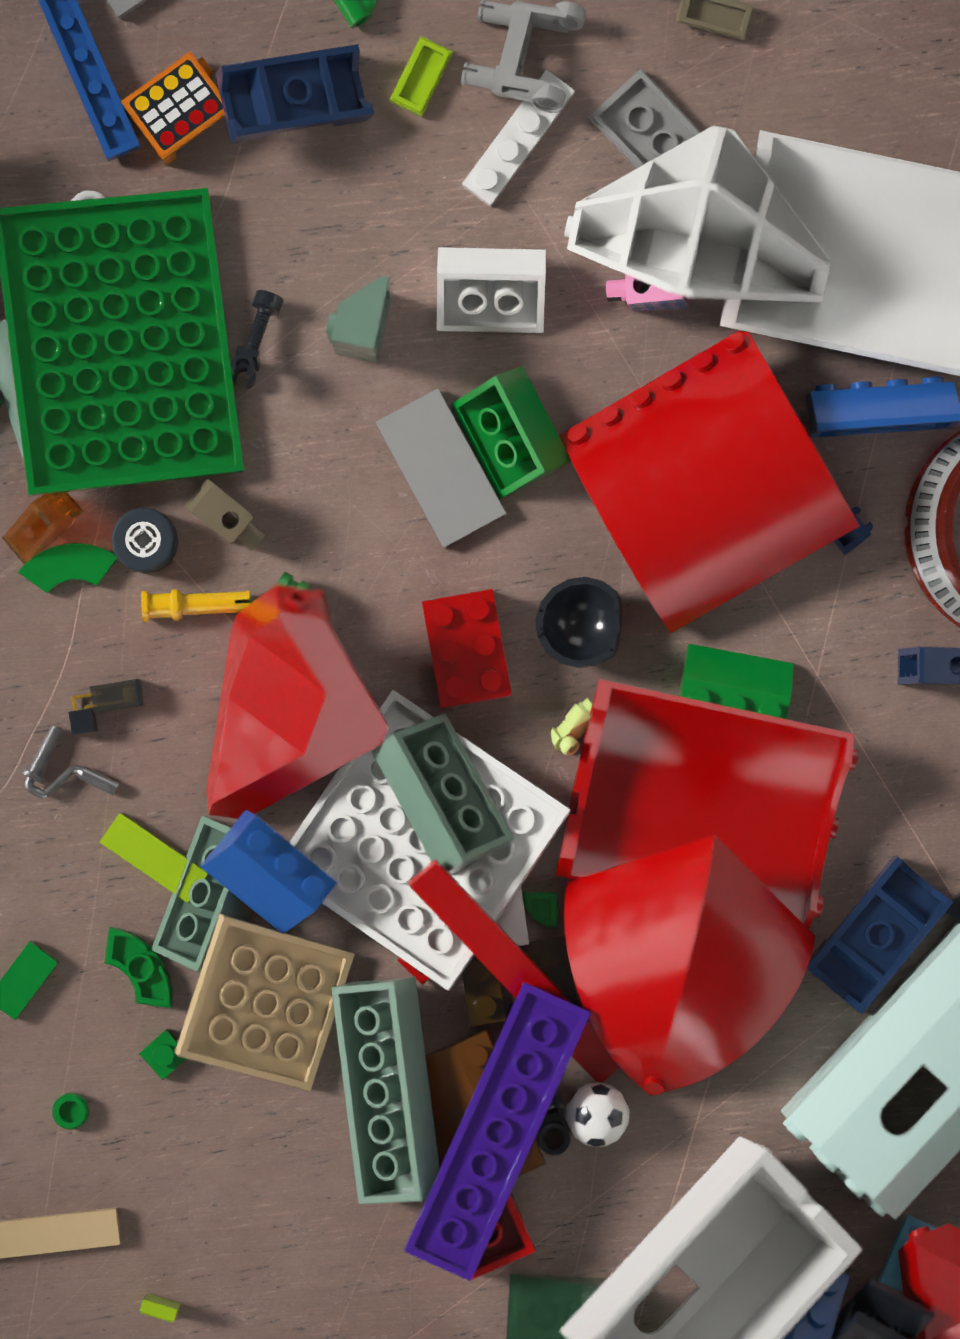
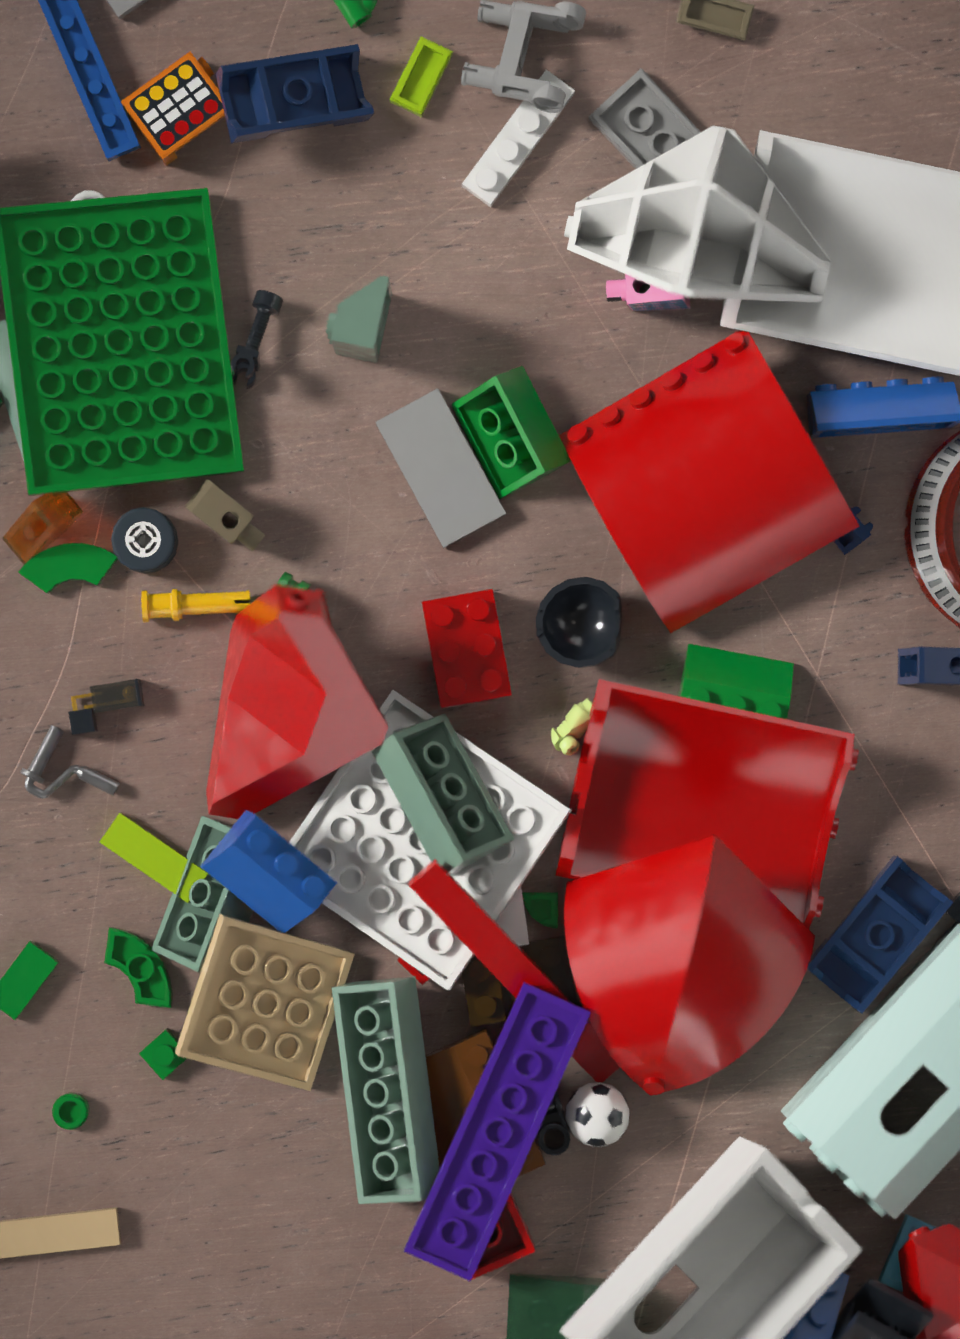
(160, 1307): lime tile -> none
(491, 290): white slope -> none

